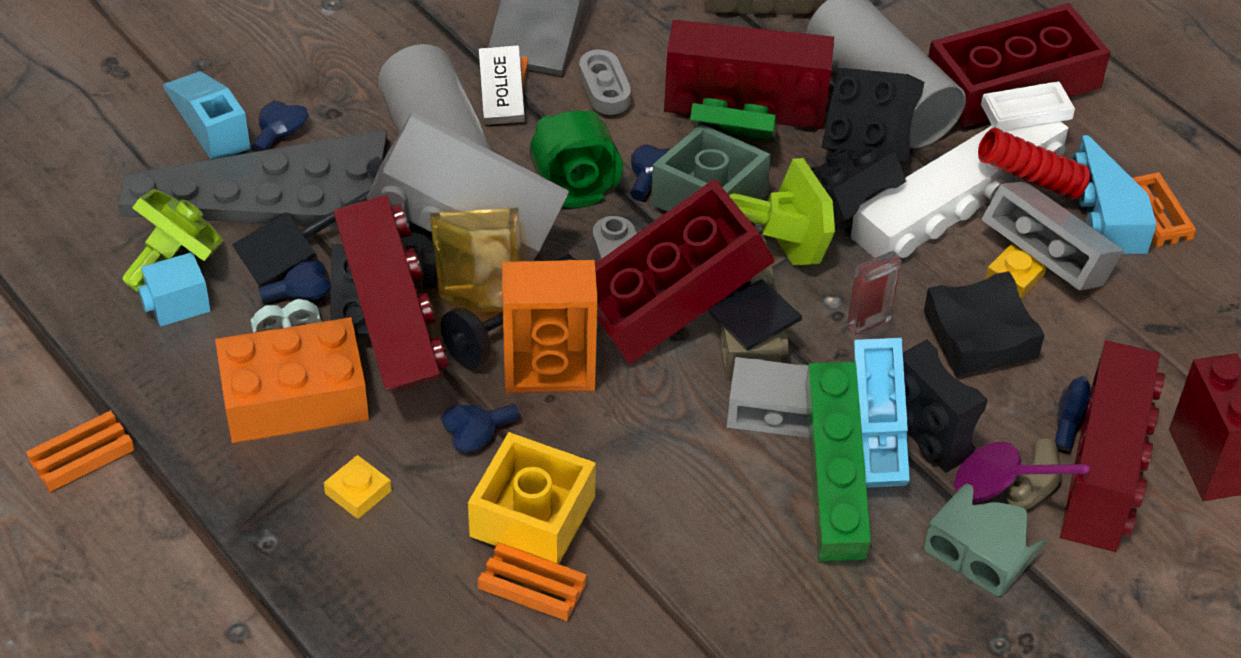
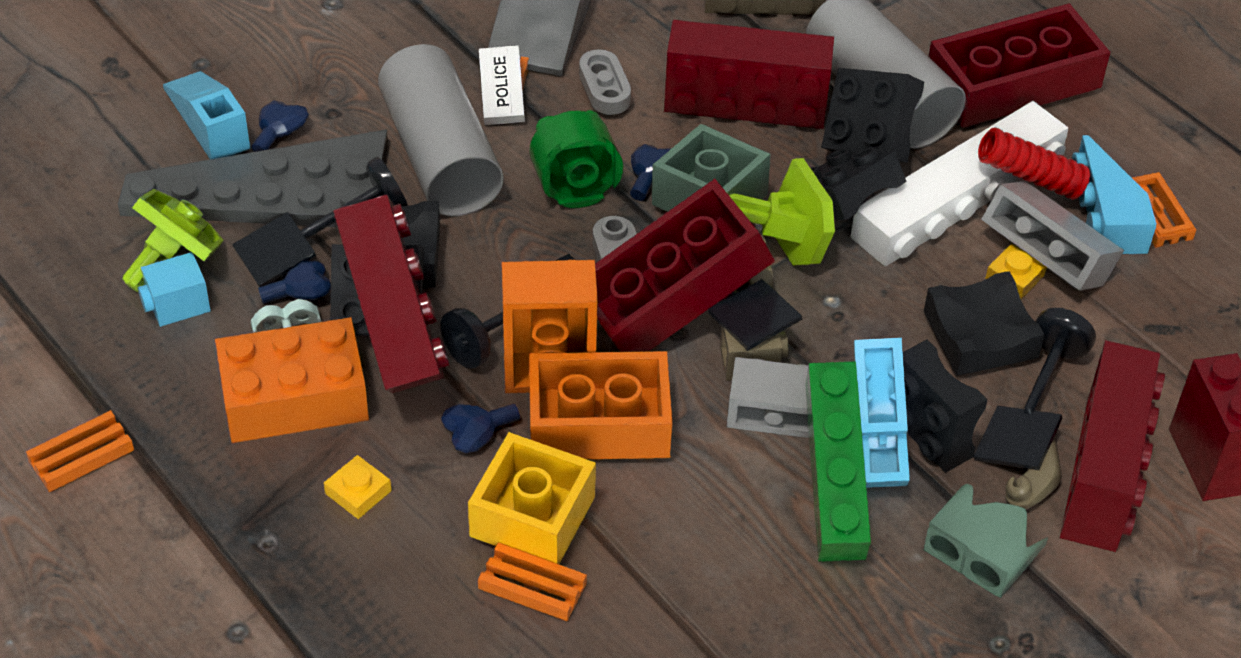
(446, 172): light grey slope -> none
(471, 254): clear yellow slope -> none
(602, 403): none -> orange brick
(750, 122): green plate -> none
(873, 292): clear tile -> none
(996, 466): magenta piece -> none
(1025, 435): none -> black piece
(1028, 106): white tile -> none
(1071, 411): dark blue rock -> none

